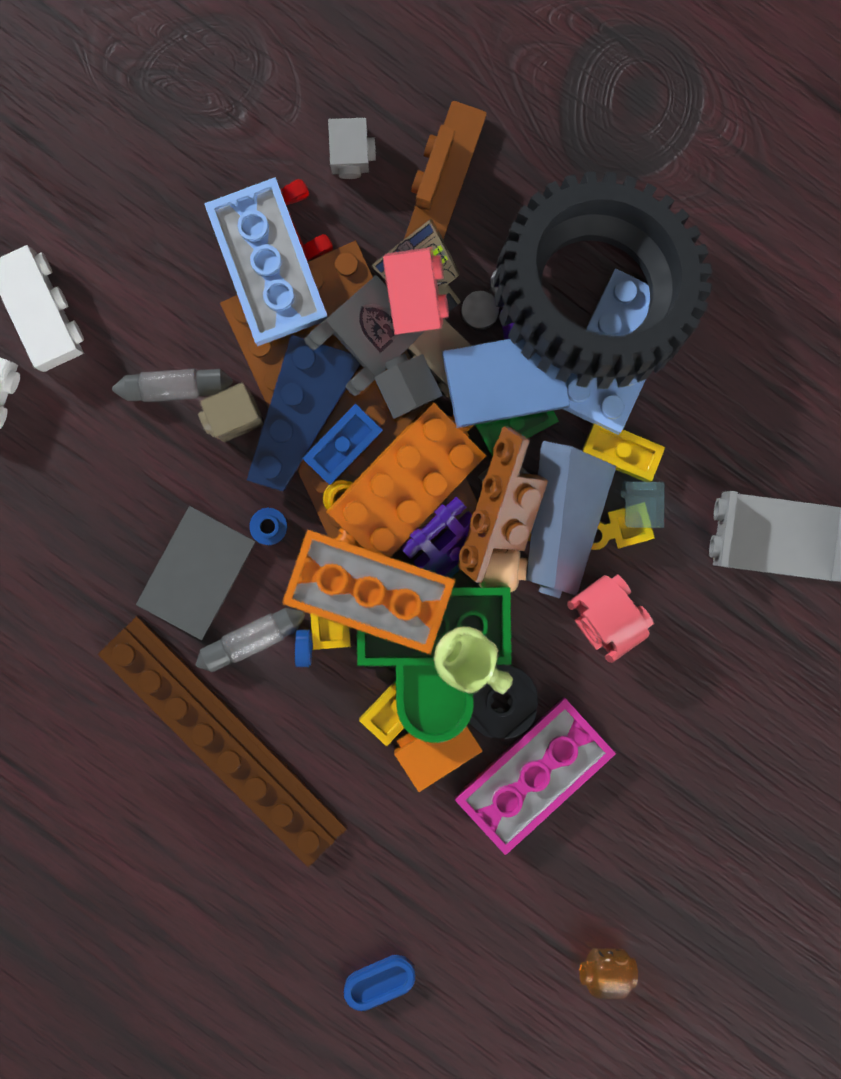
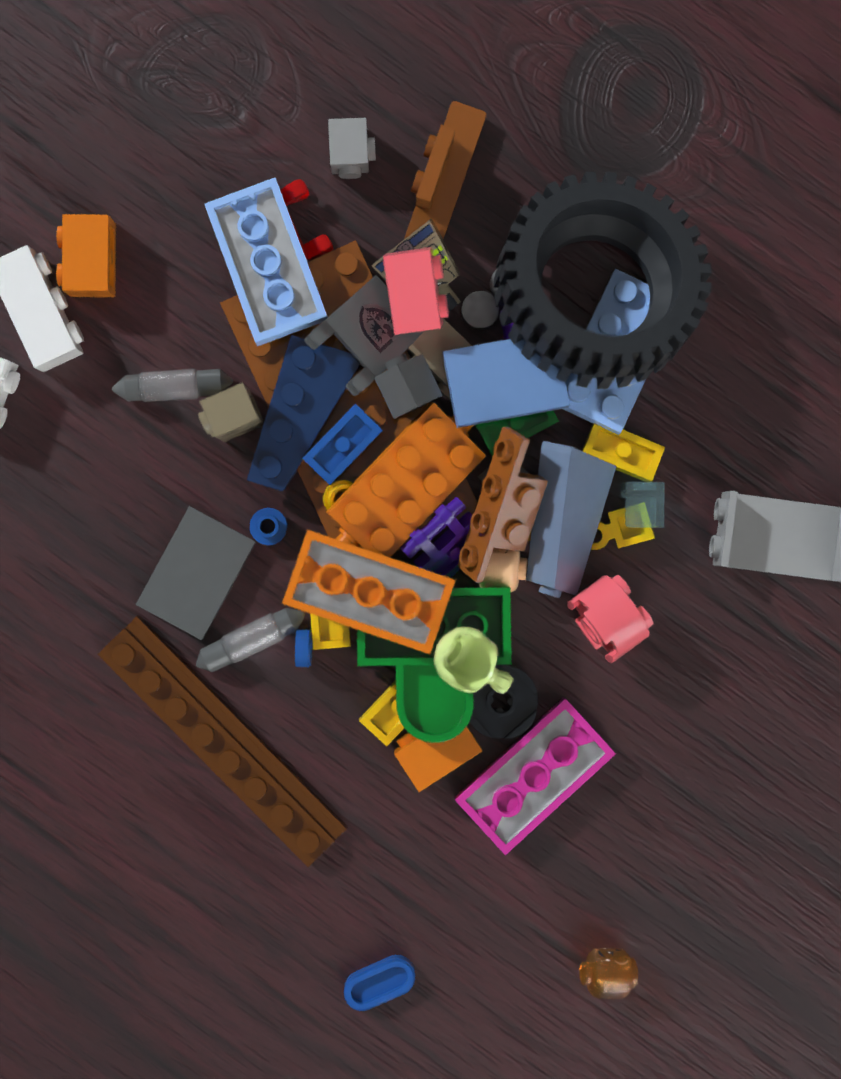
(87, 255): none -> orange brick

